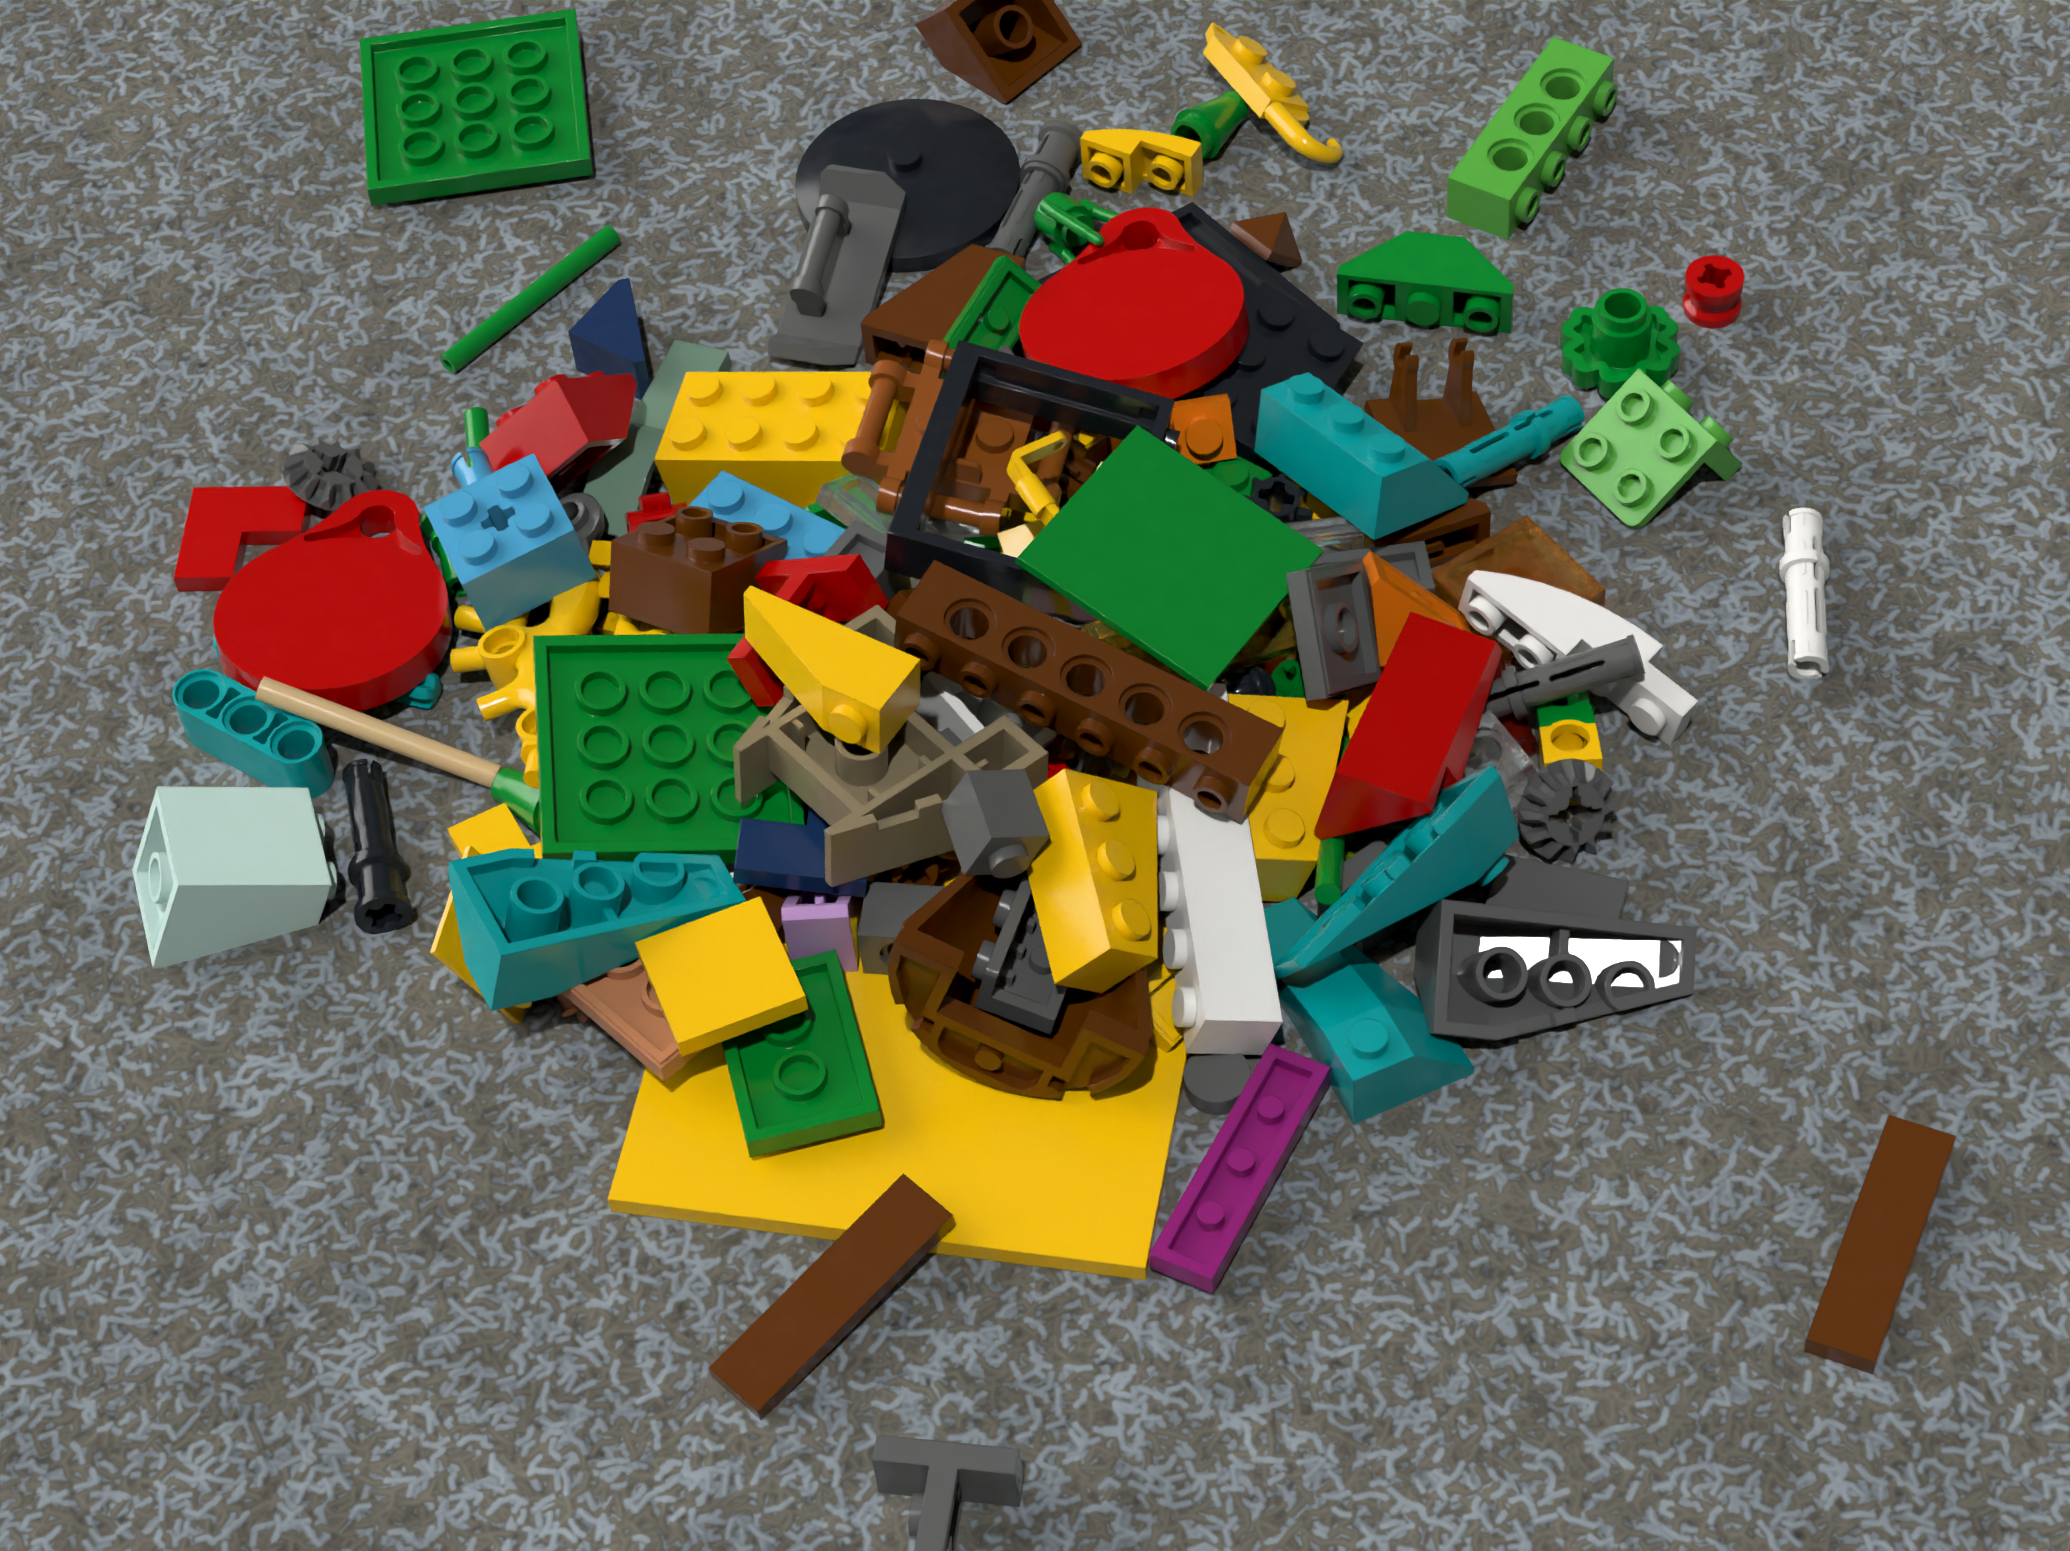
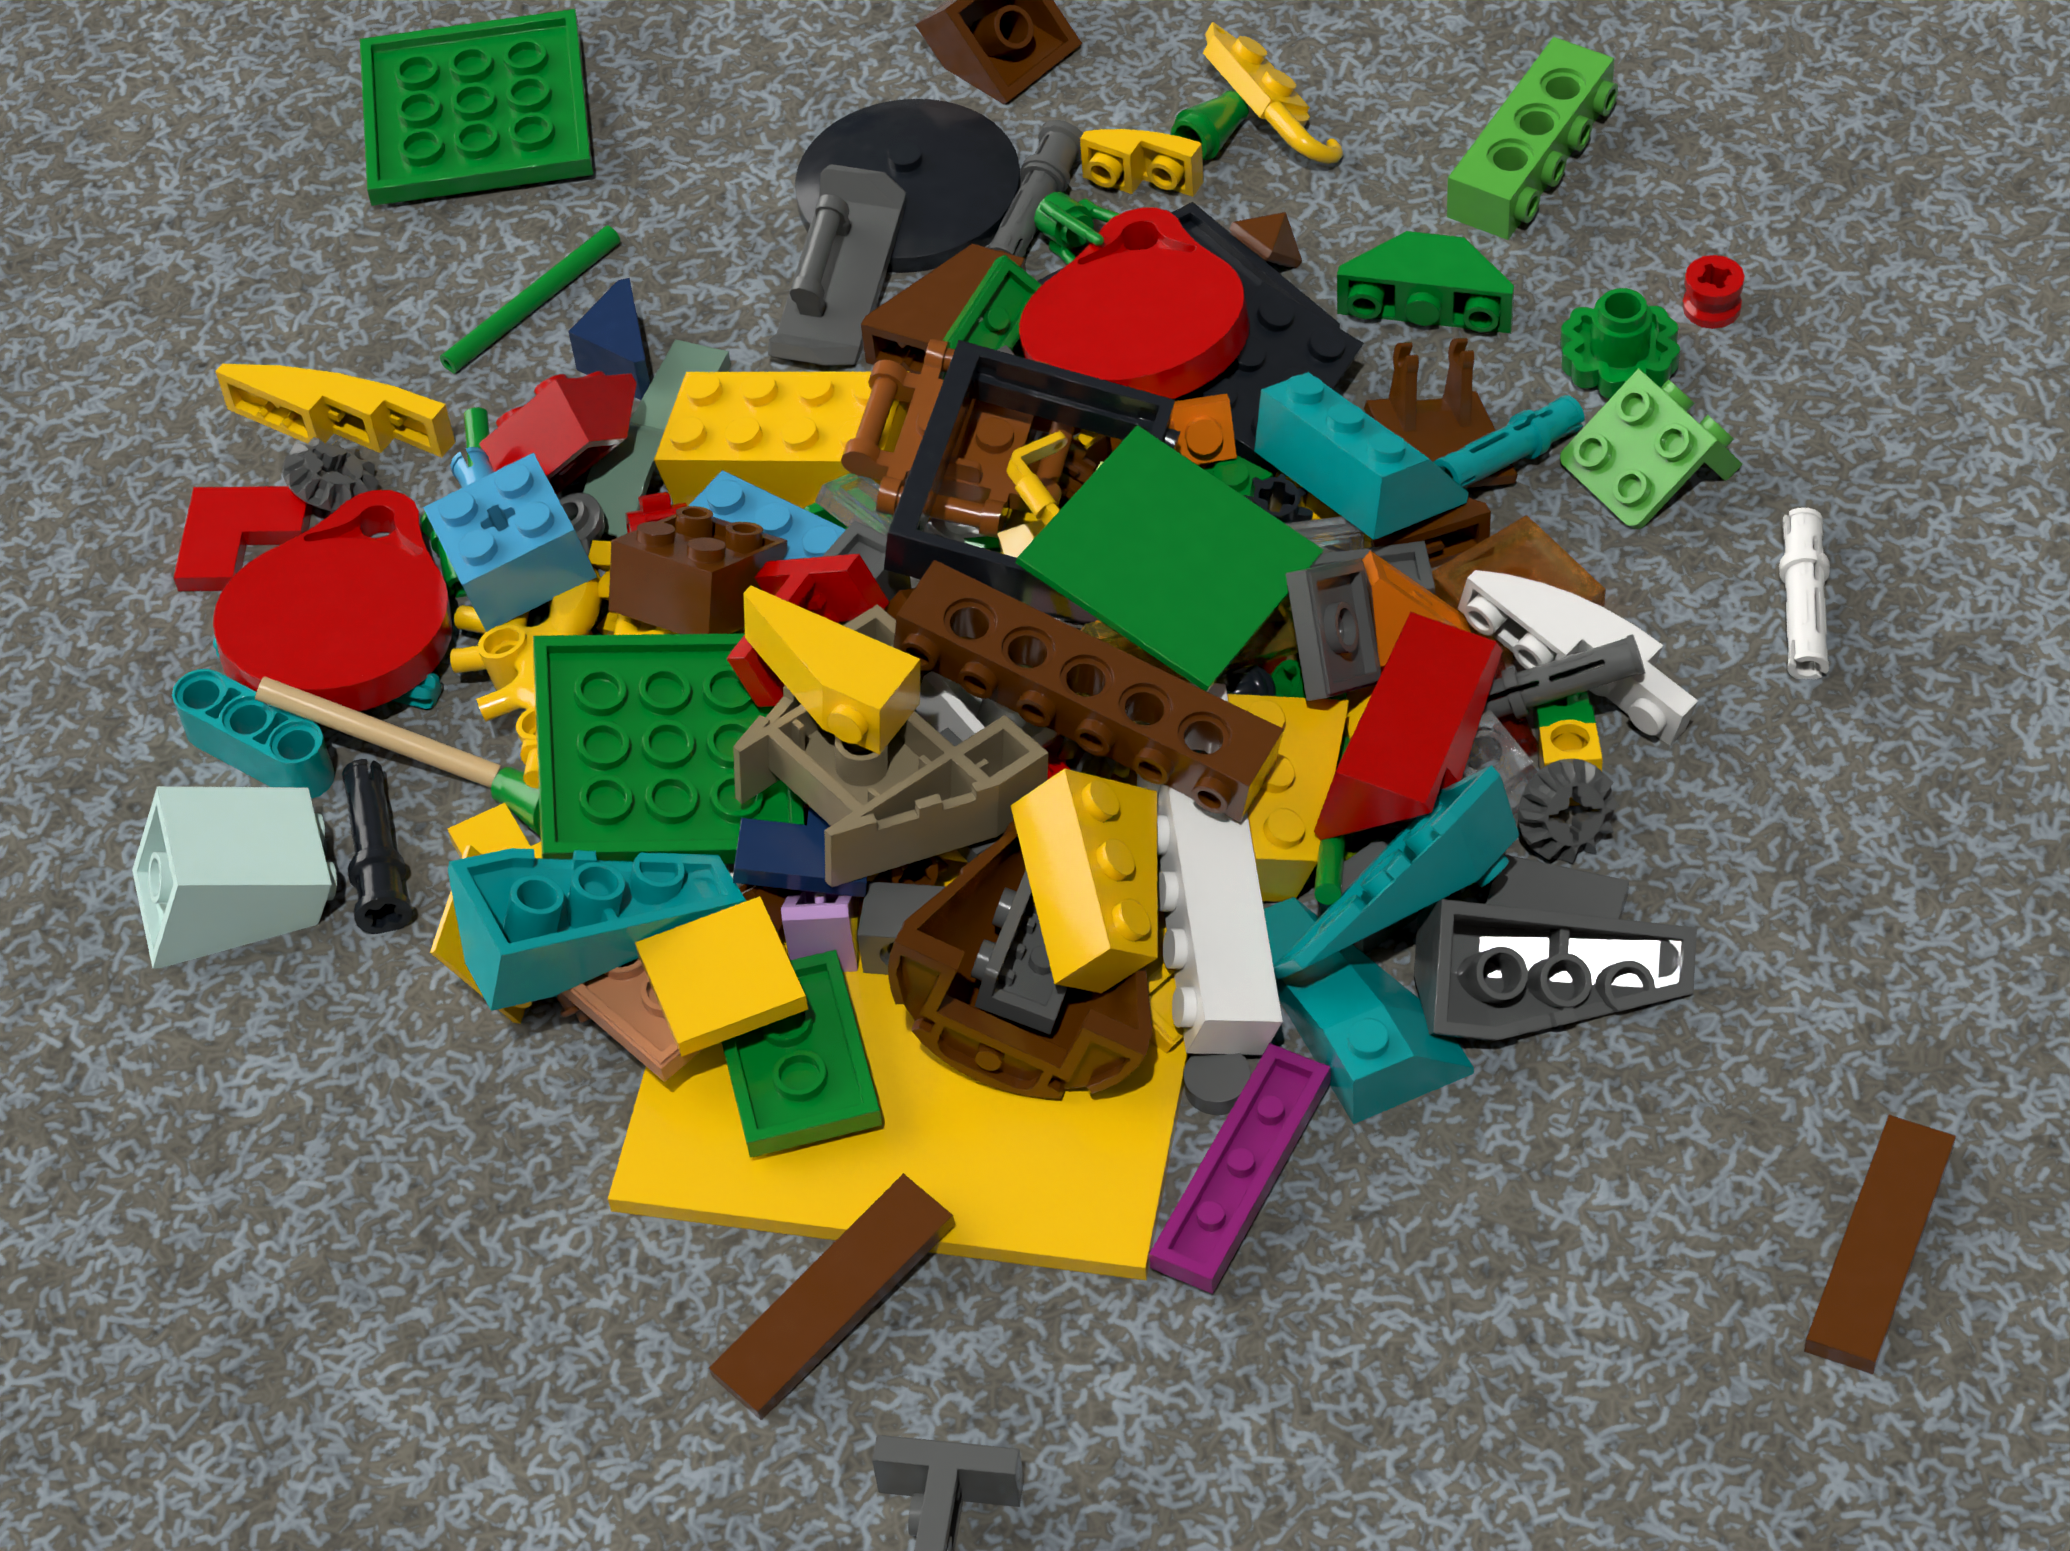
(329, 403): none -> yellow slope
(995, 822): dark grey brick -> none

